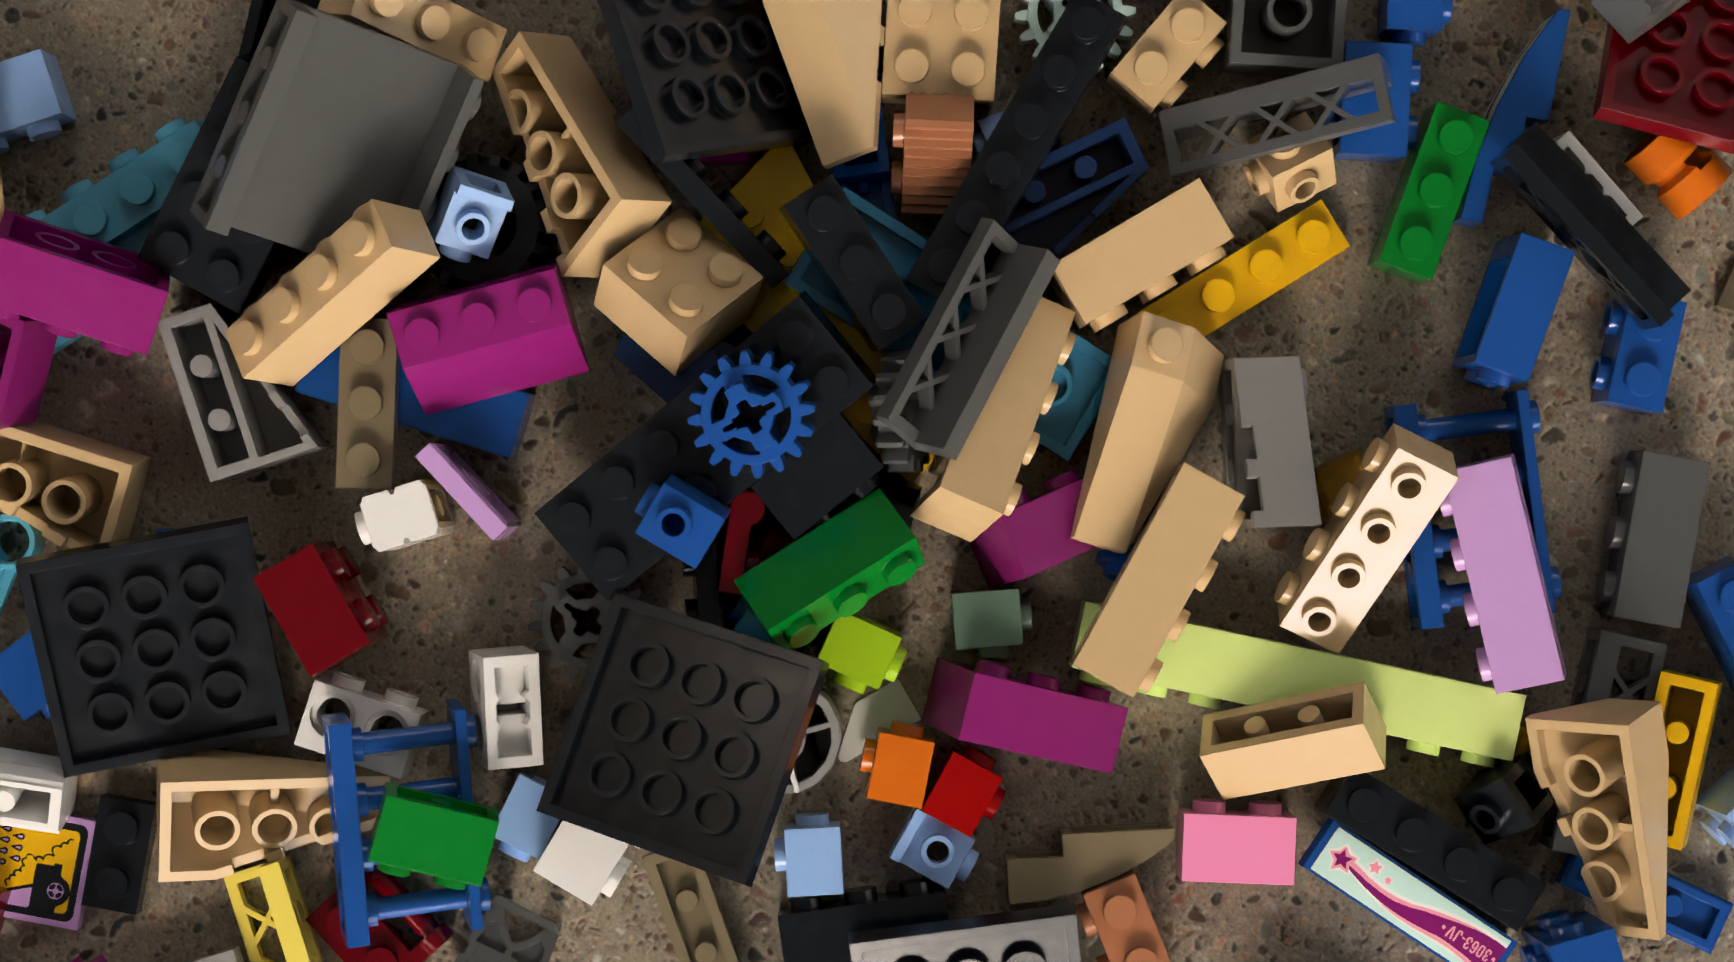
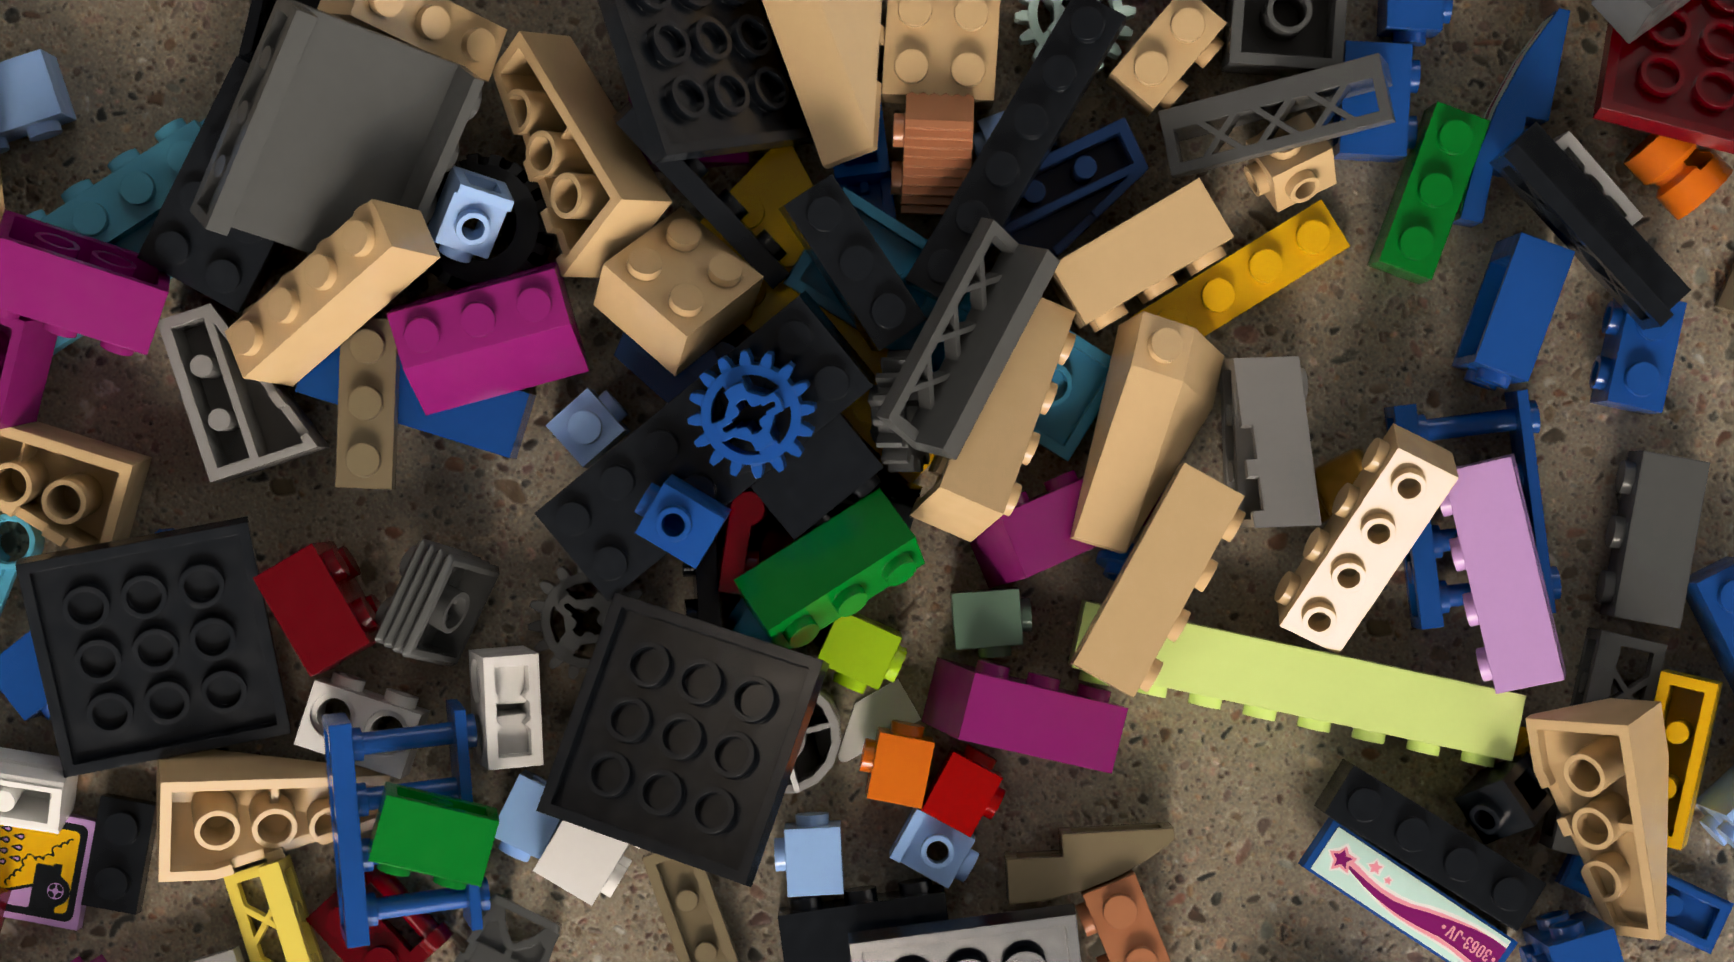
(404, 515): white brick -> none
(435, 603): none -> dark grey brick
(469, 490): lavender tile -> none
(590, 426): none -> light blue brick
(1236, 843): bright pink brick -> none
(1293, 741): tan brick -> none

